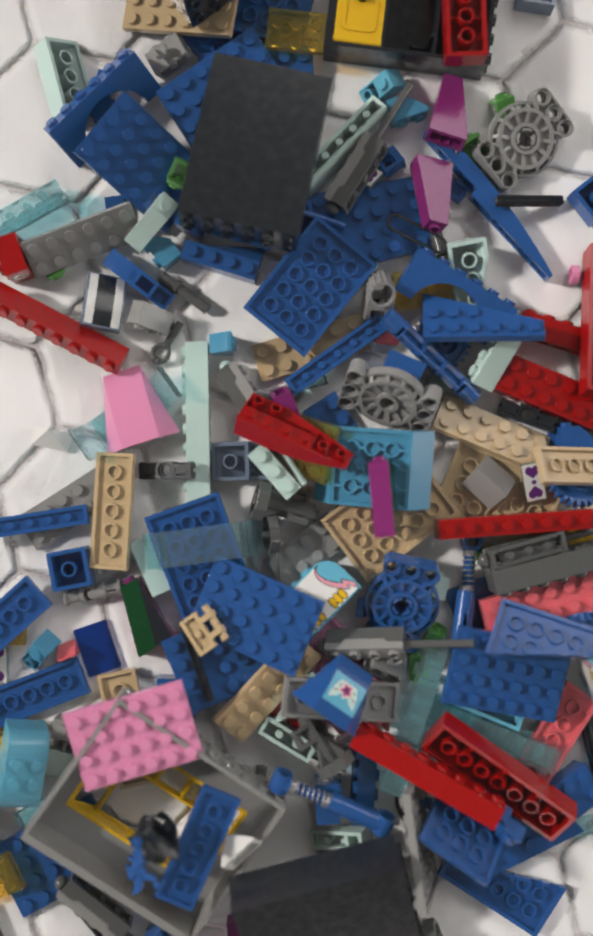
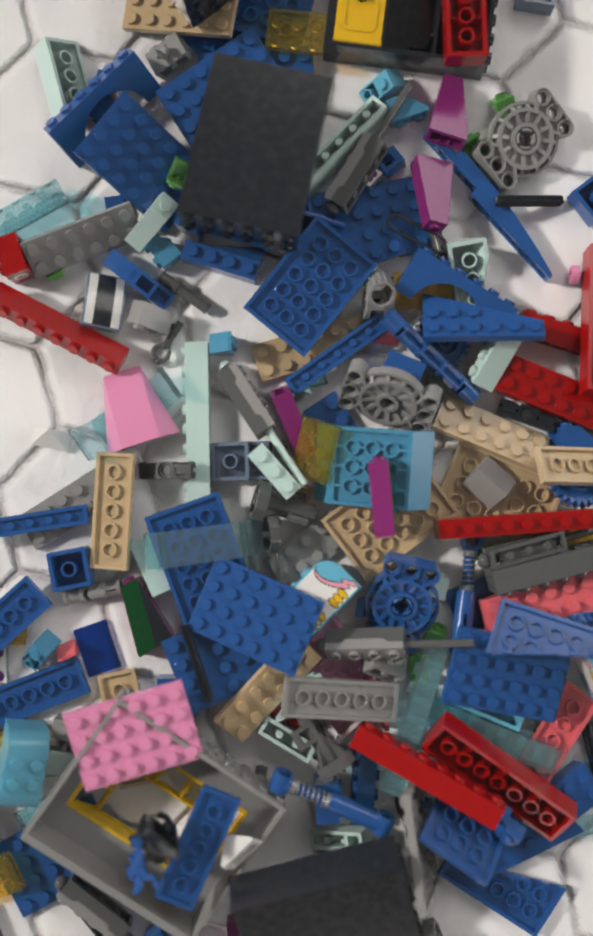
(198, 632): tan plate -> none
(288, 433): red wedge -> none
(338, 693): blue wedge -> none
(458, 190): blue tile -> none
(531, 482): tile -> none

